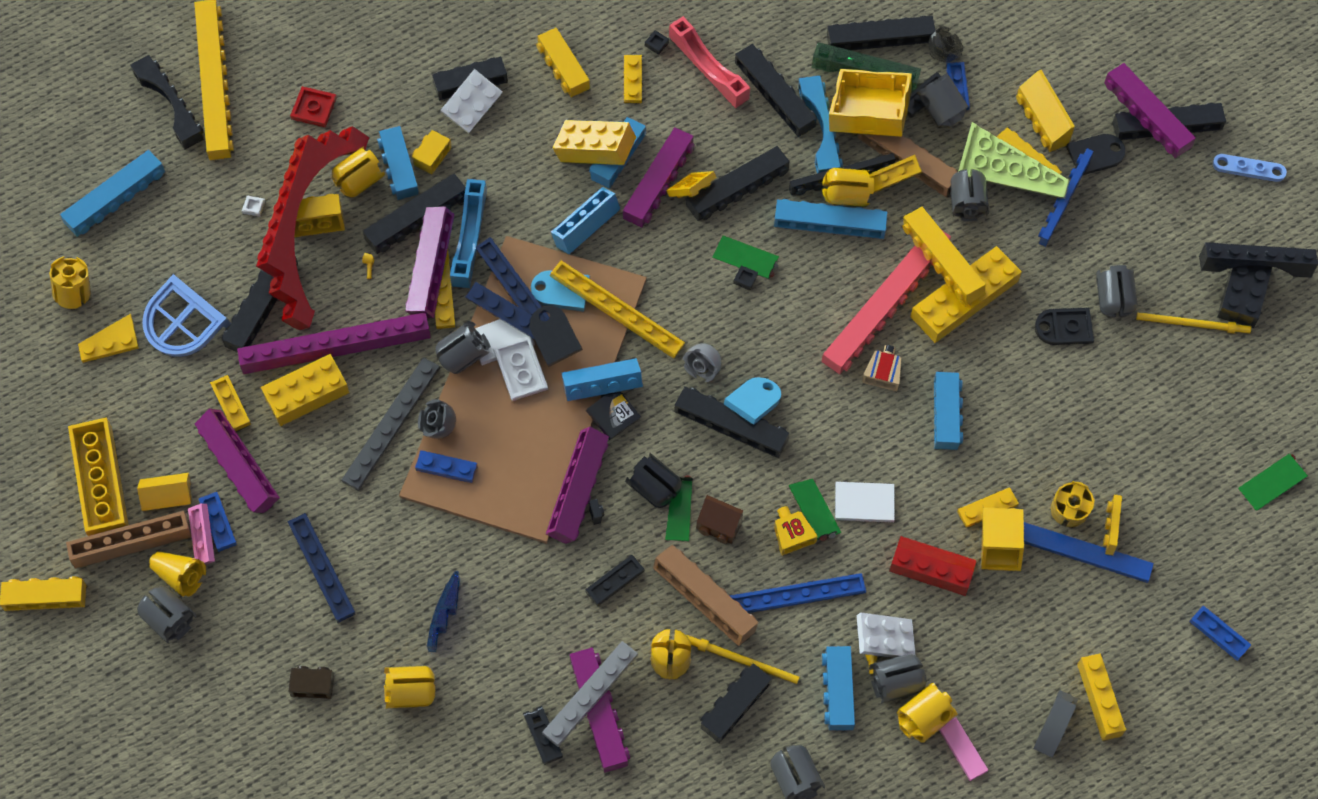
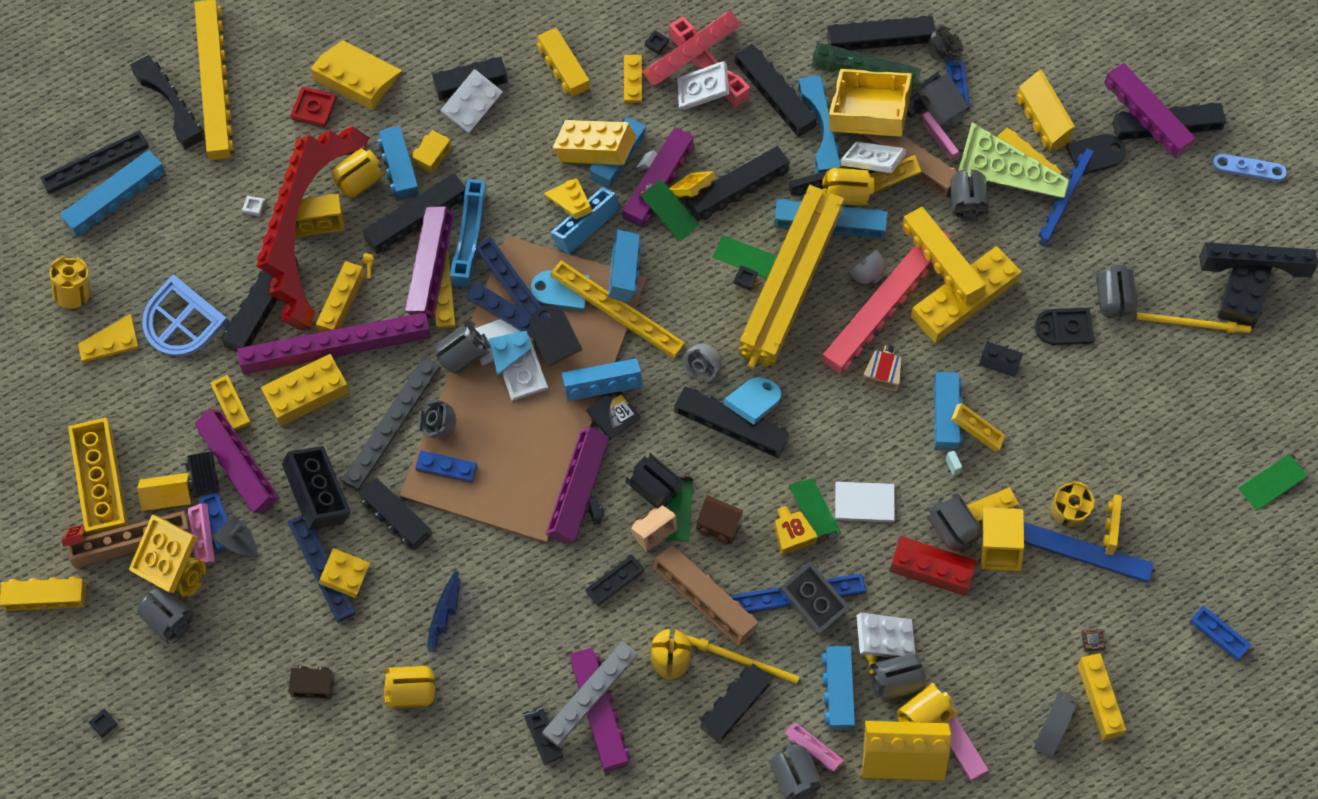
(74, 535): none -> red tile
(94, 162): none -> black plate
(103, 723): none -> black tile
(163, 553): none -> yellow plate
(202, 472): none -> black brick
(236, 538): none -> dark grey shield
(315, 488): none -> black brick
(340, 297): none -> yellow brick
(344, 573): none -> yellow plate
(355, 74): none -> yellow slope
(395, 514): none -> black brick
(508, 349): none -> medium azure wing
(570, 198): none -> yellow wing
(624, 265): none -> dark azure brick
(646, 160): none -> white tile
(655, 527): none -> light nougat slope
(669, 209): none -> green piece
(691, 48): none -> coral arch
(703, 86): none -> white tile
(790, 277): none -> yellow brick
(813, 598): none -> dark grey brick
(815, 748): none -> bright pink plate
(869, 269): none -> light grey cylinder
(873, 157): none -> white tile
(906, 750): none -> yellow slope
(940, 137): none -> bright pink tile
(953, 463): none -> light aqua tile
(955, 523): none -> dark grey cylinder
(978, 427): none -> yellow plate
(1000, 359): none -> black brick
(1093, 640): none -> tile

